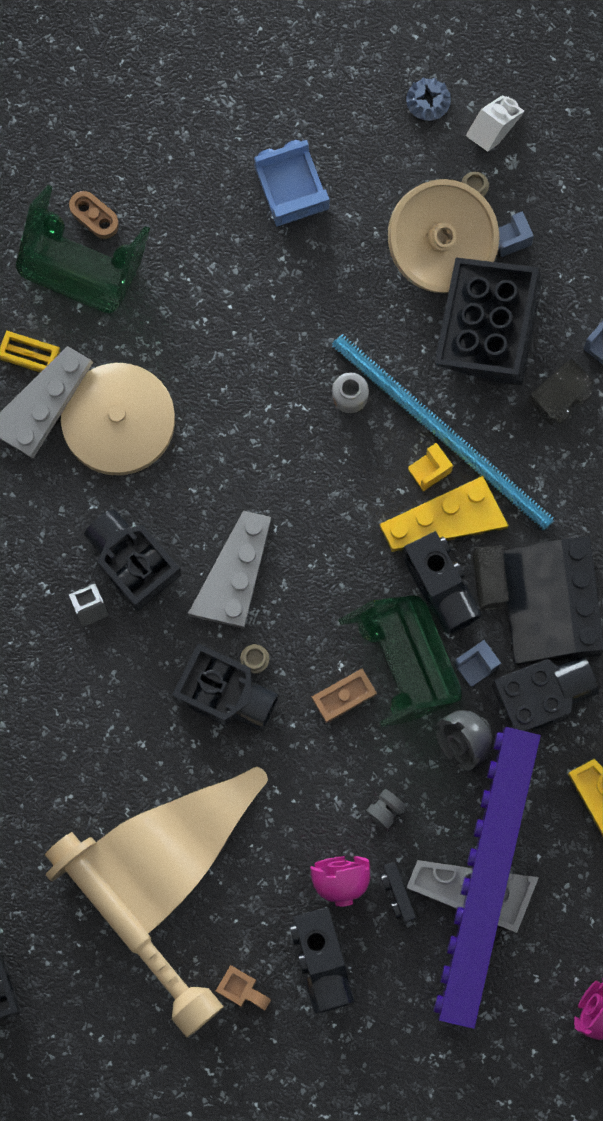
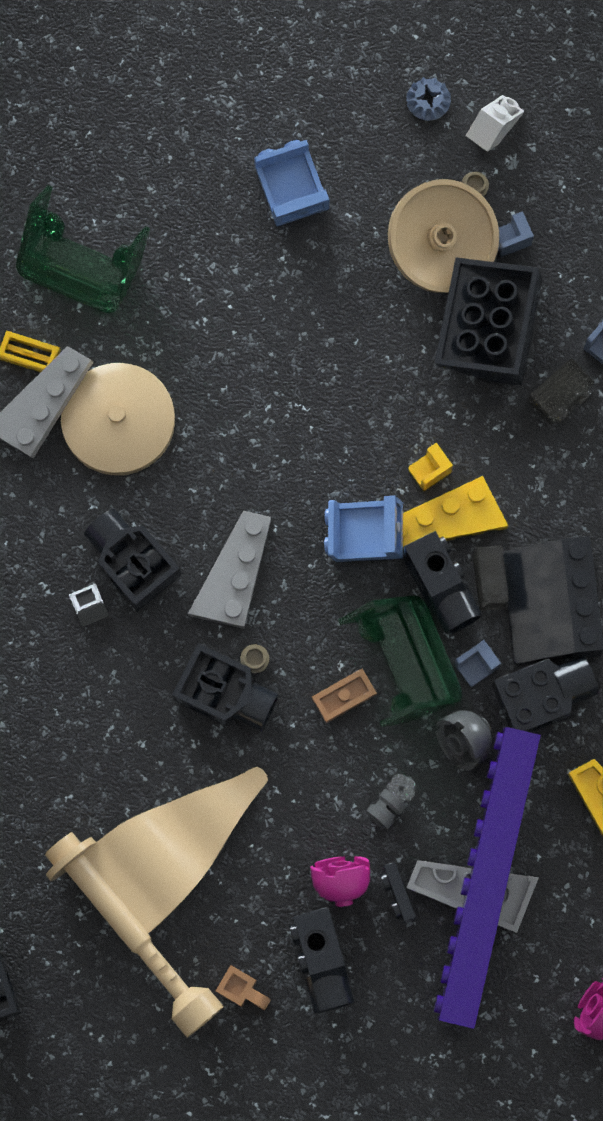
(95, 215): medium nougat plate -> none
(350, 392): light grey head -> none
(364, 530): none -> medium blue panel
(405, 781): none -> clear plate
(442, 432): medium azure axle -> none

